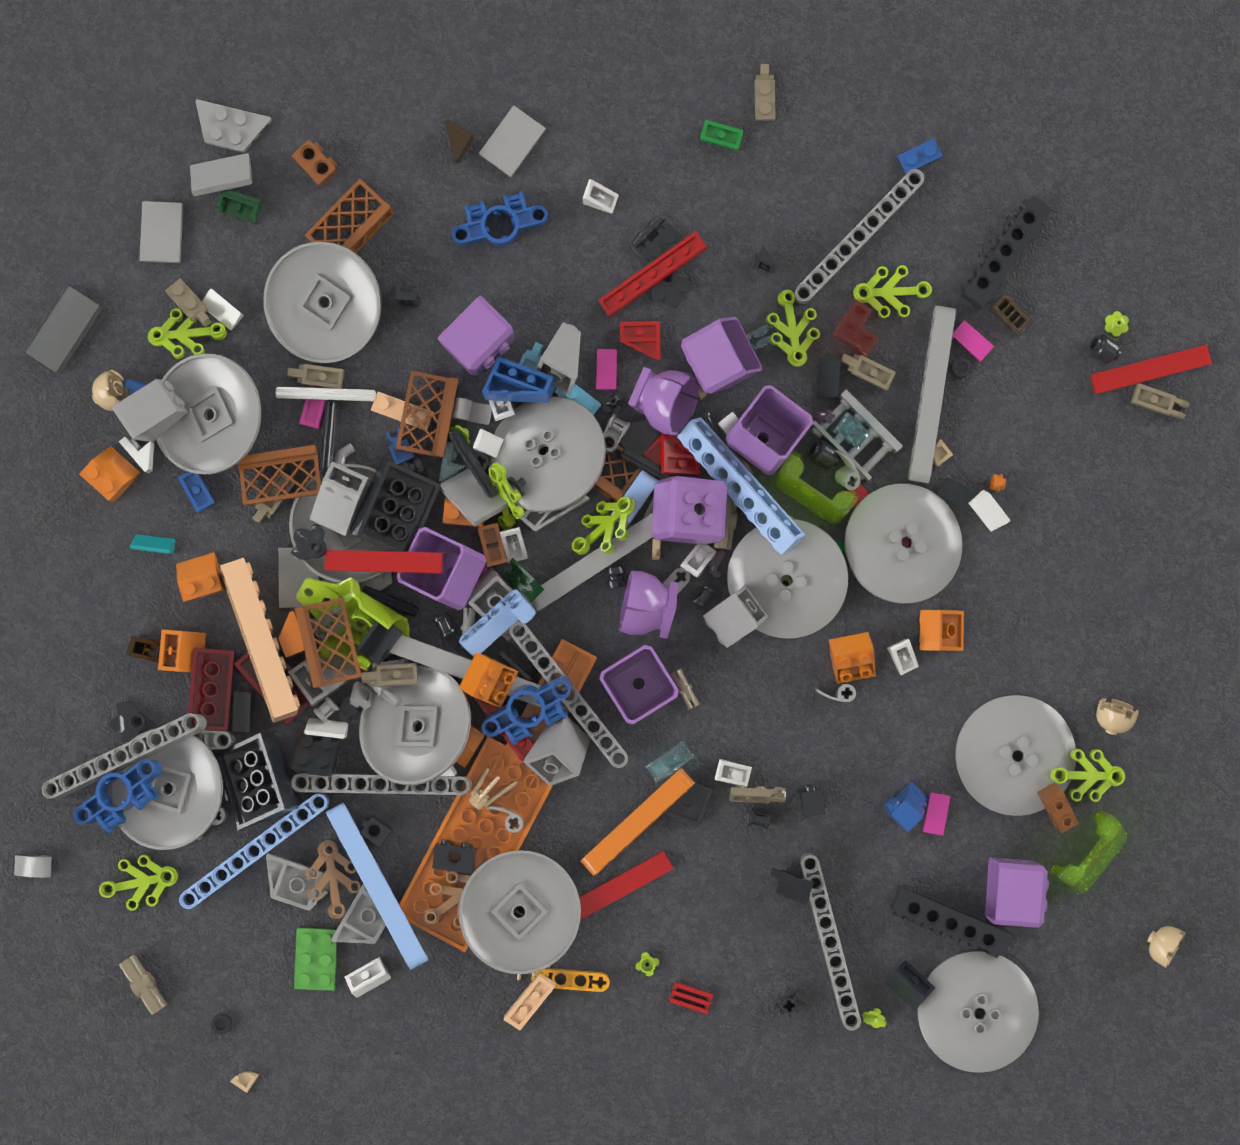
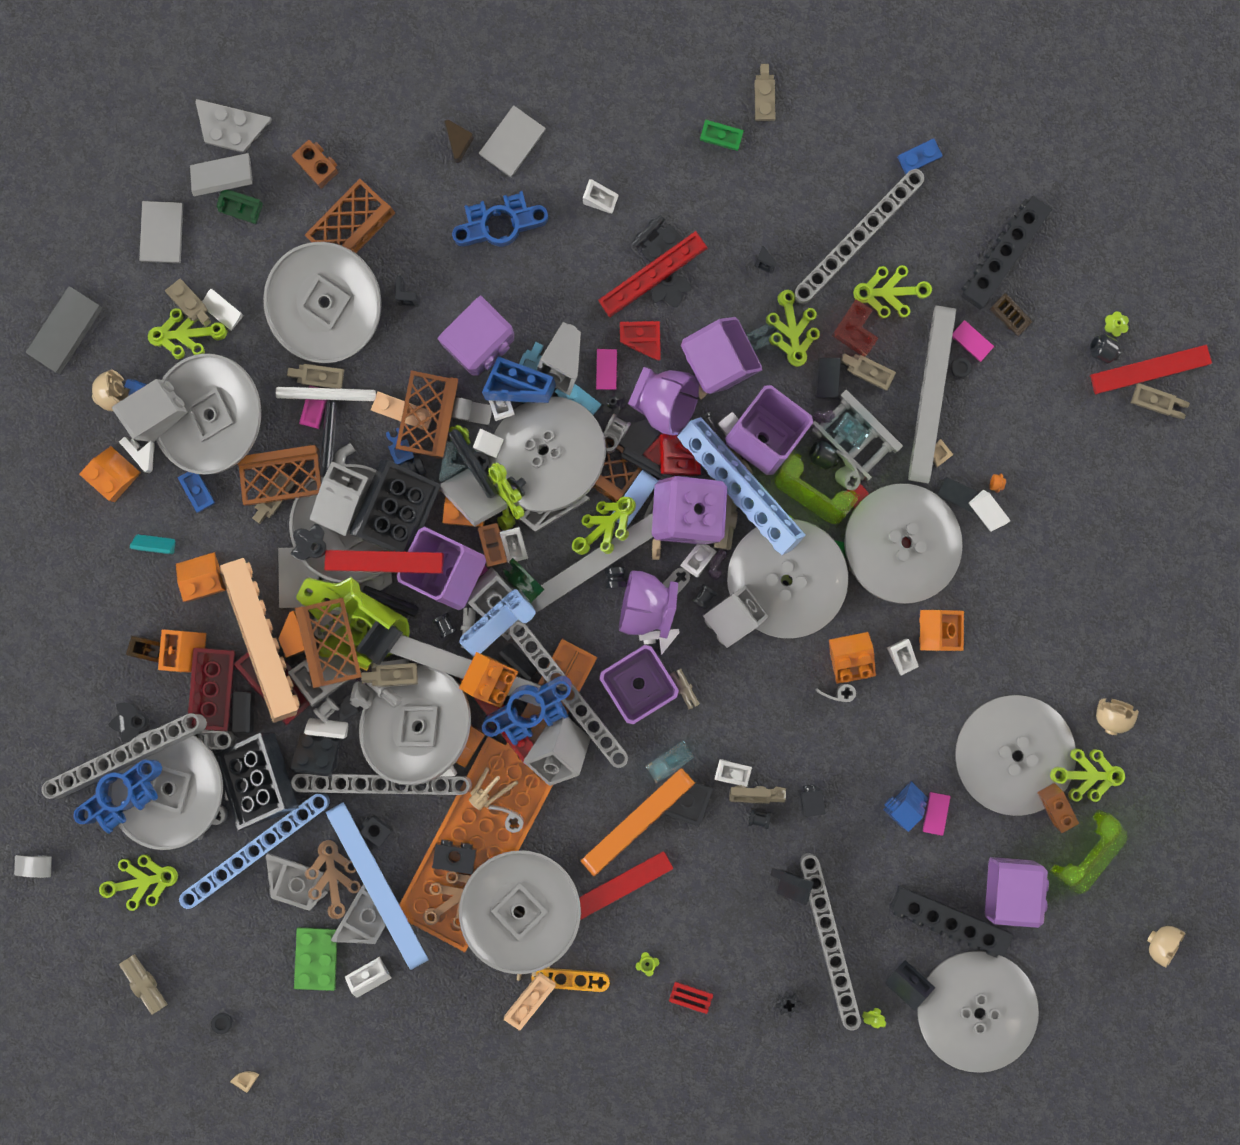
(649, 638): none -> white slope

